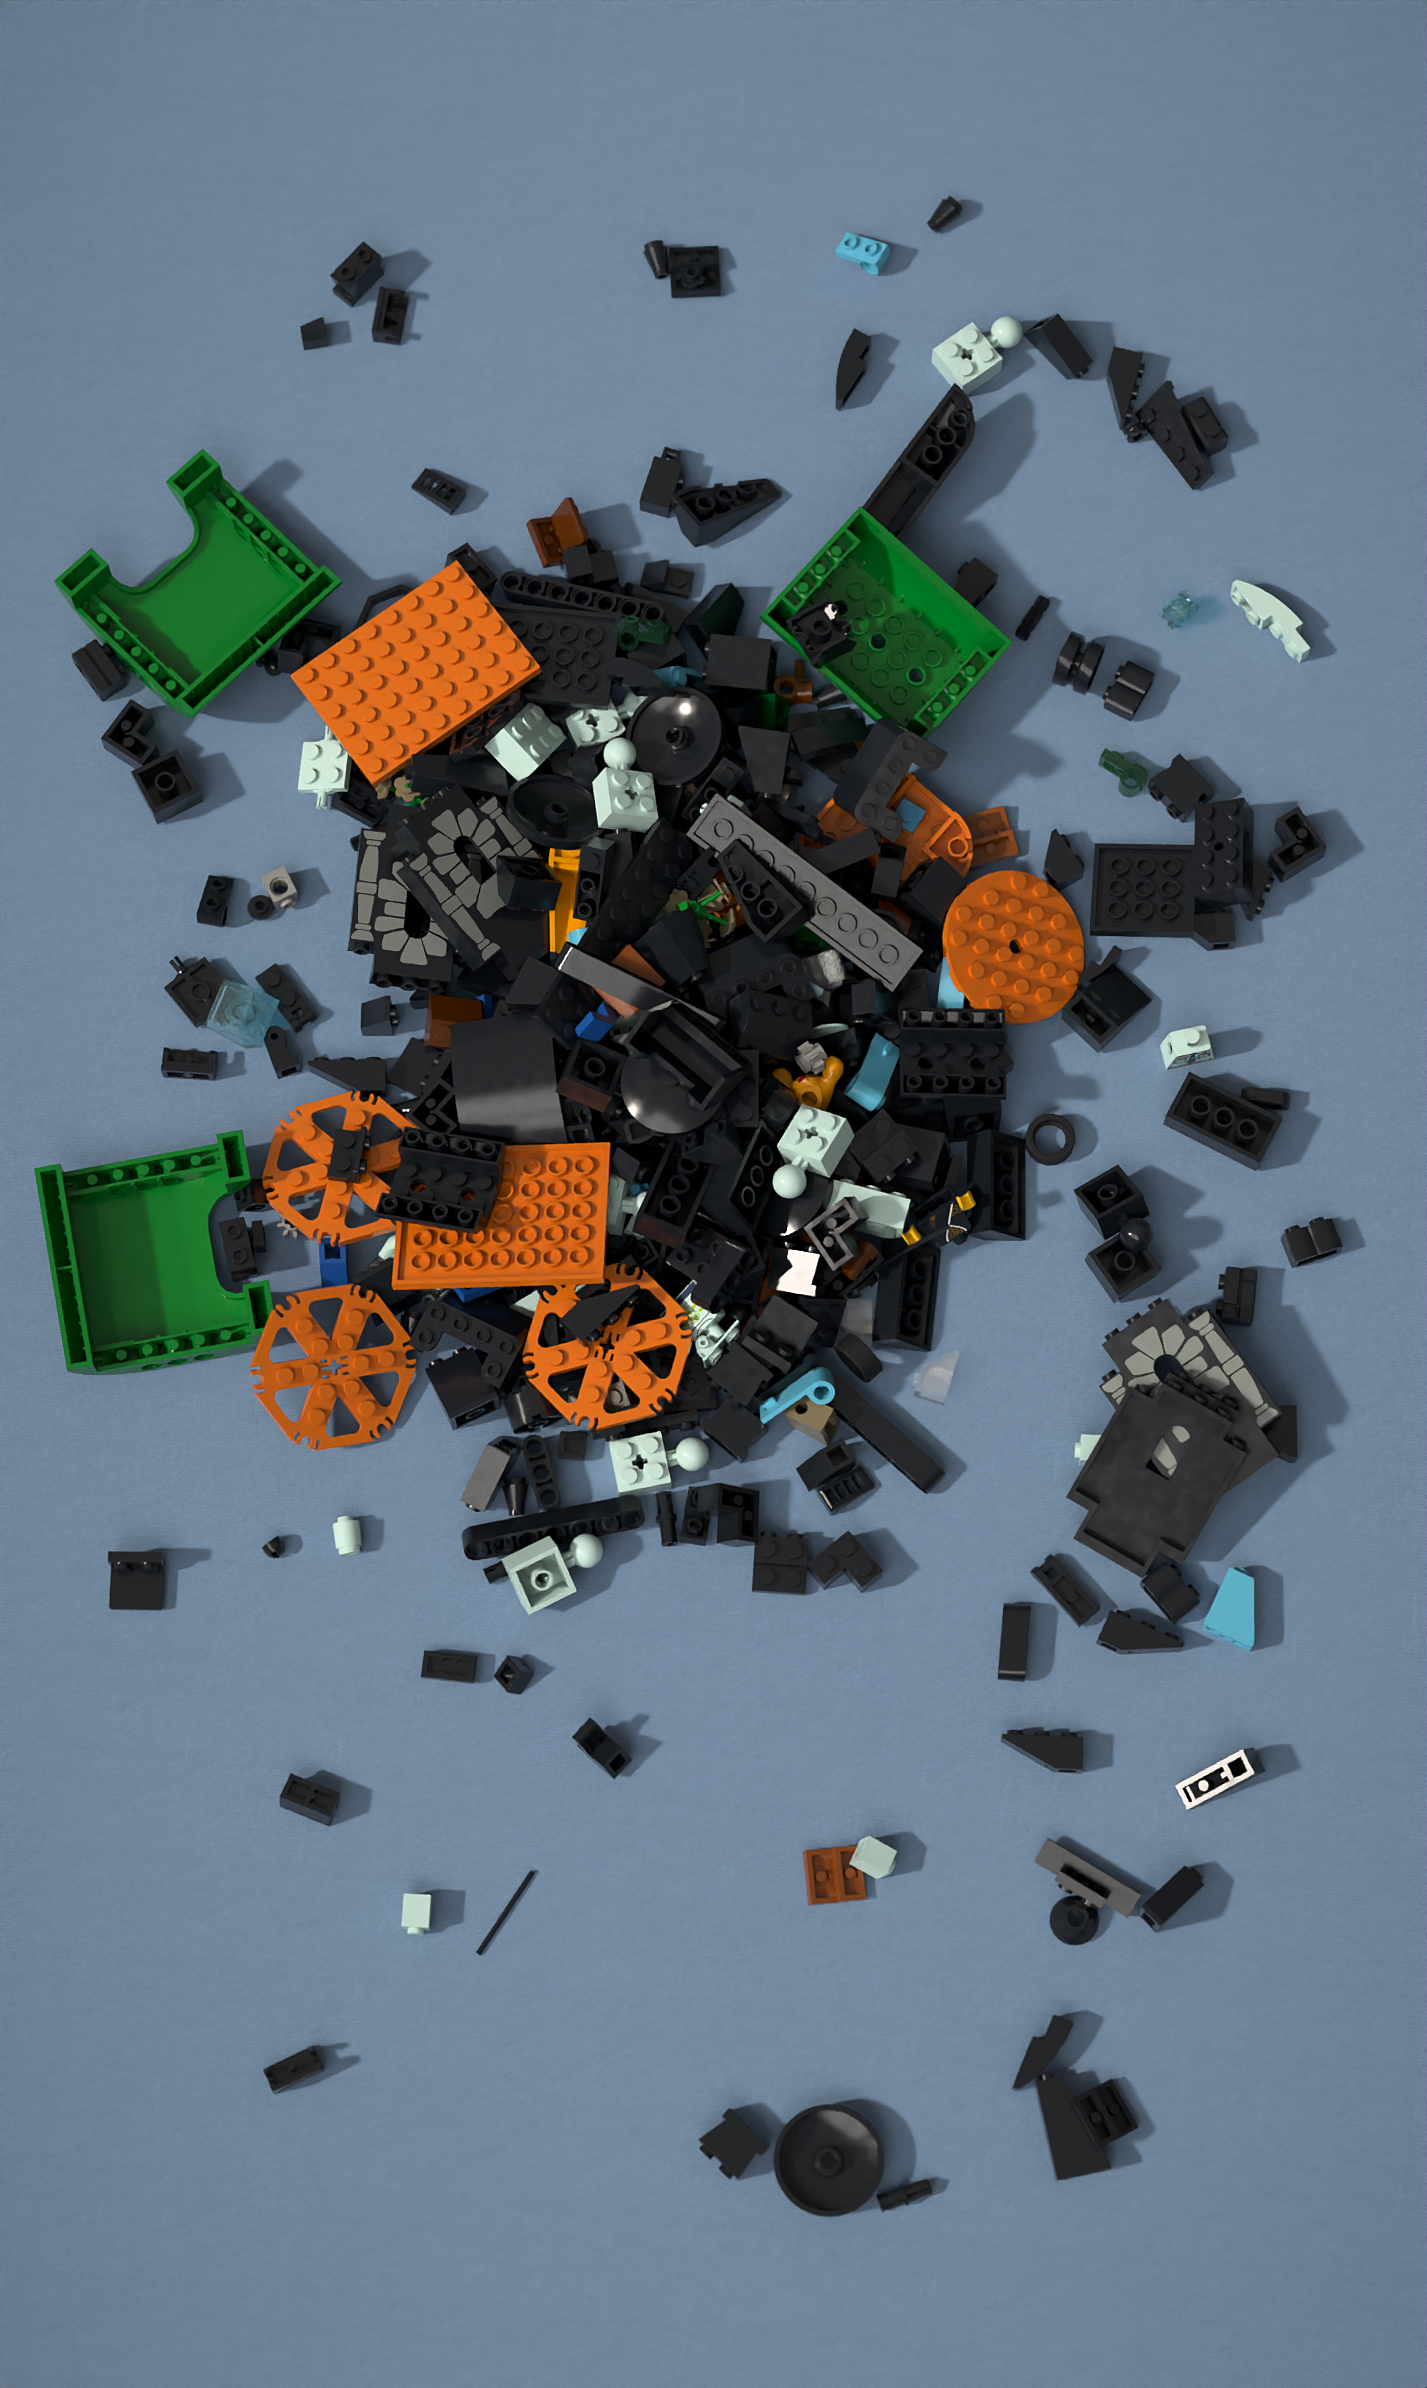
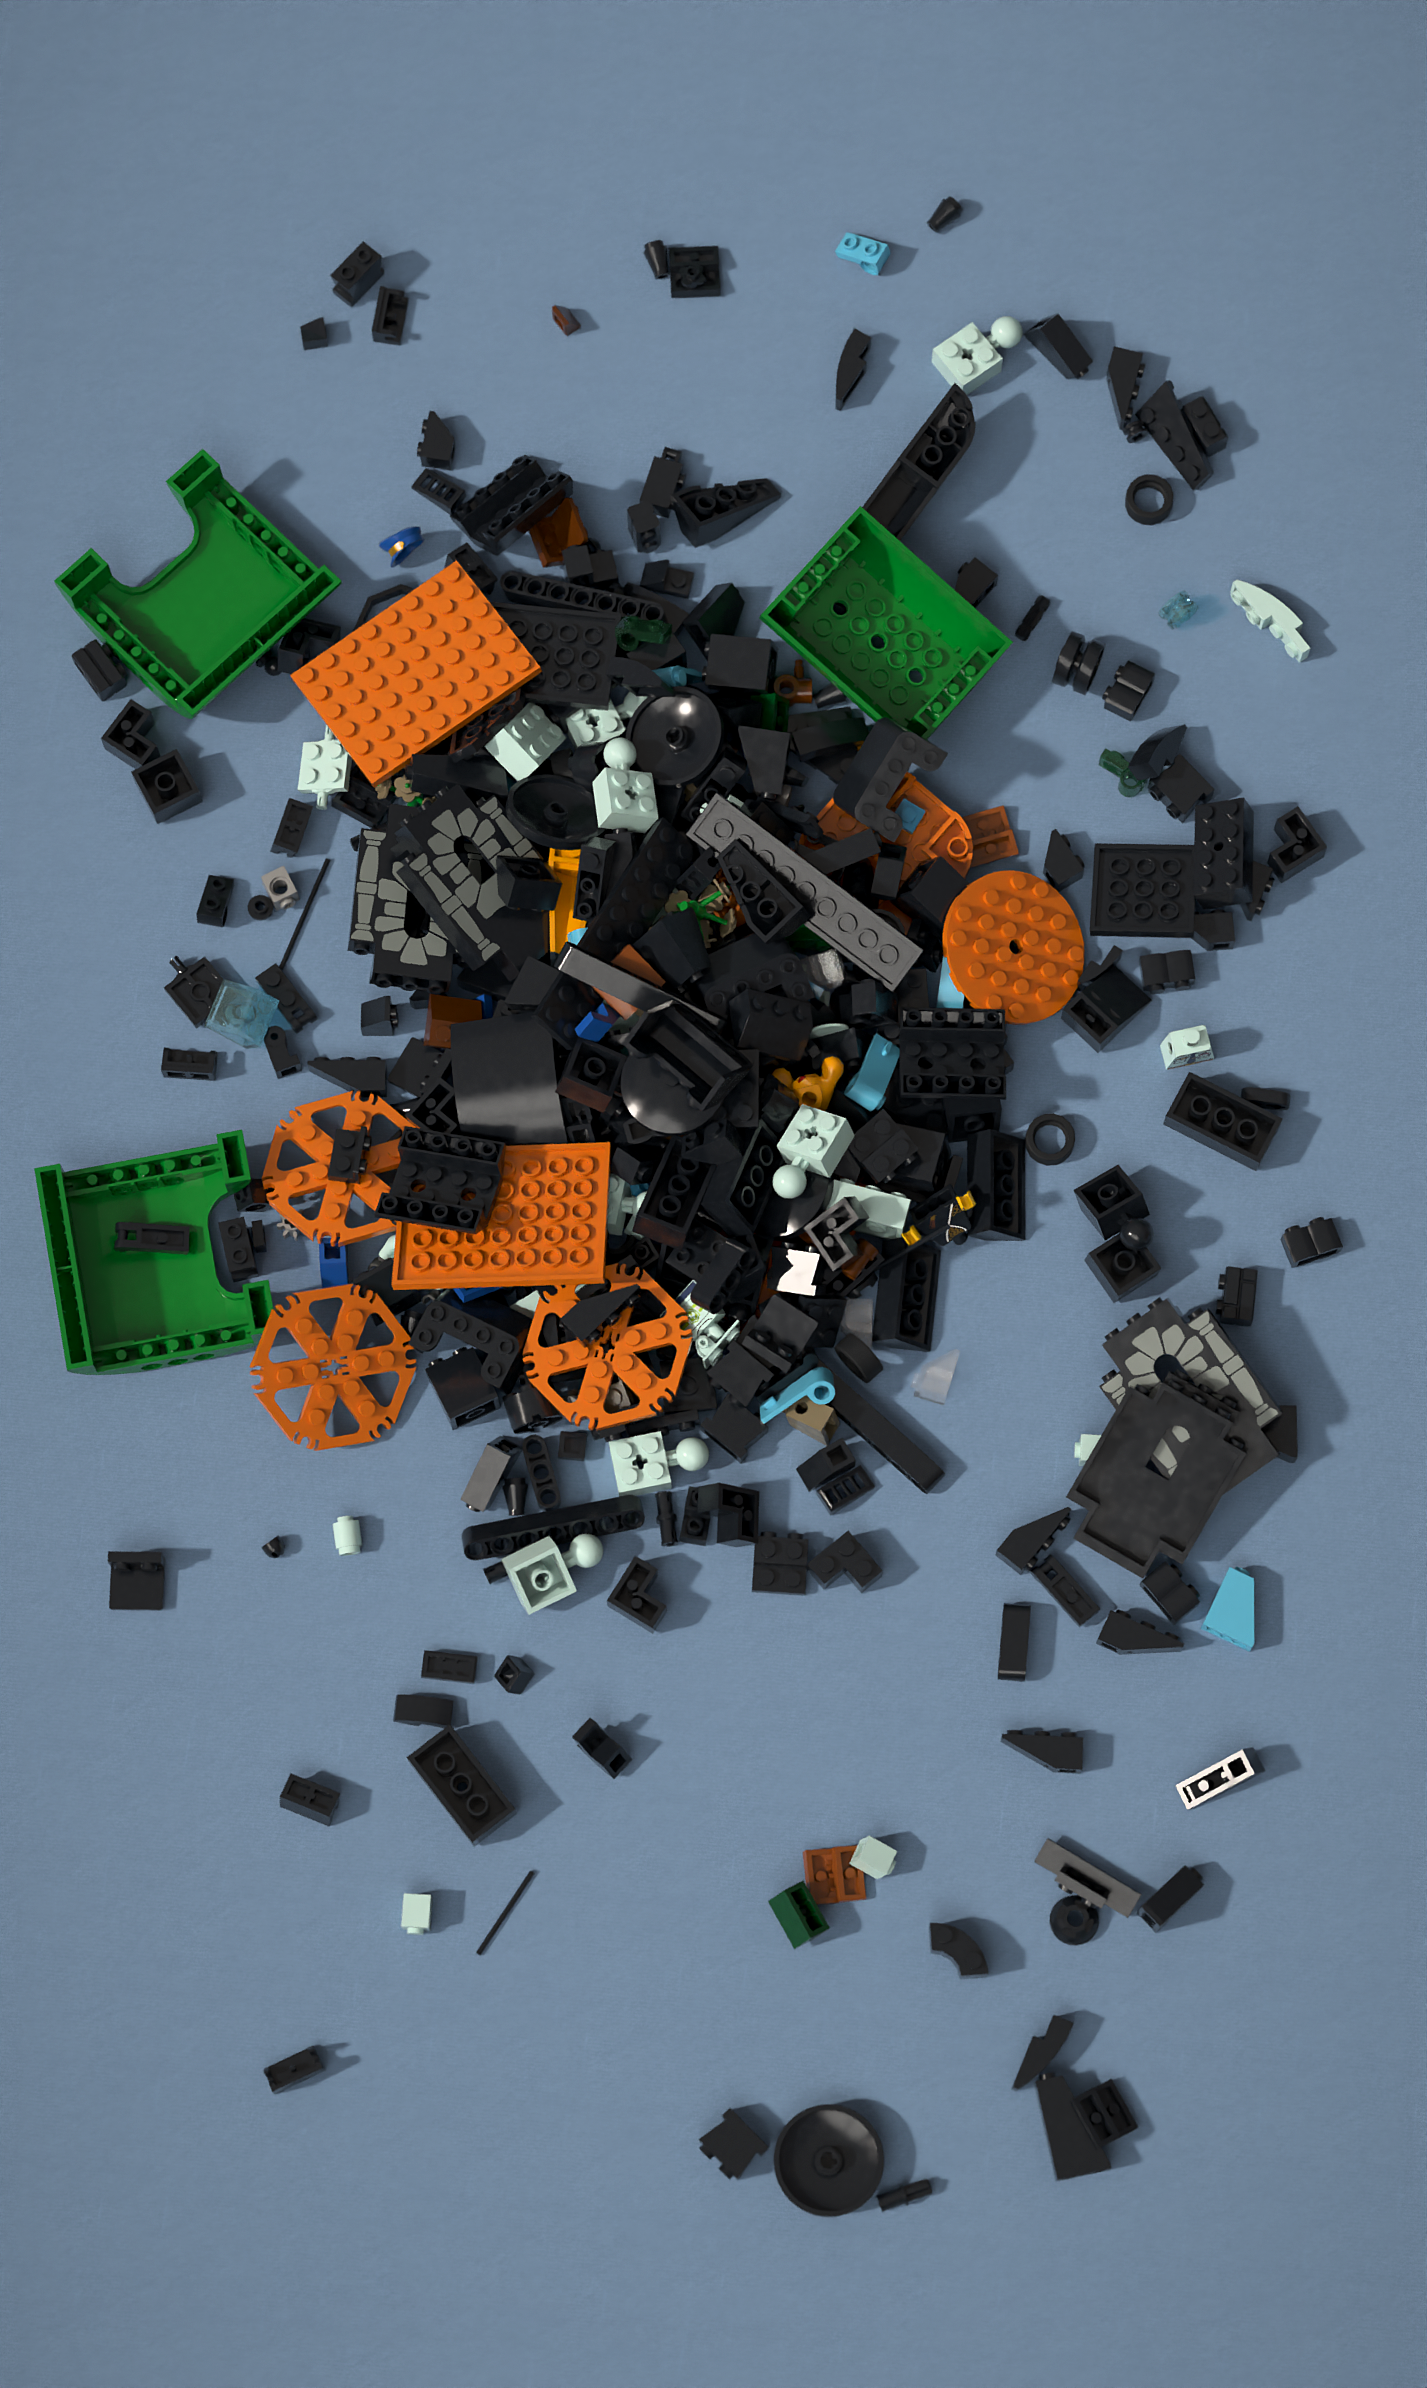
(152, 1238): none -> black plate
(291, 827): none -> black hinge
(304, 914): none -> black piece
(402, 544): none -> blue piece
(423, 1710): none -> black slope
(438, 444): none -> black slope
(444, 1765): none -> black brick
(511, 504): none -> black slope
(565, 320): none -> reddish brown slope
(631, 1596): none -> black brick
(644, 527): none -> black brick
(798, 1914): none -> dark green brick
(811, 1058): light grey gear -> none
(822, 632): black slope -> none
(959, 1949): none -> black brick
(1025, 1542): none -> black slope
(1156, 483): none -> black tyre
(1157, 752): none -> black slope
(1167, 971): none -> black brick

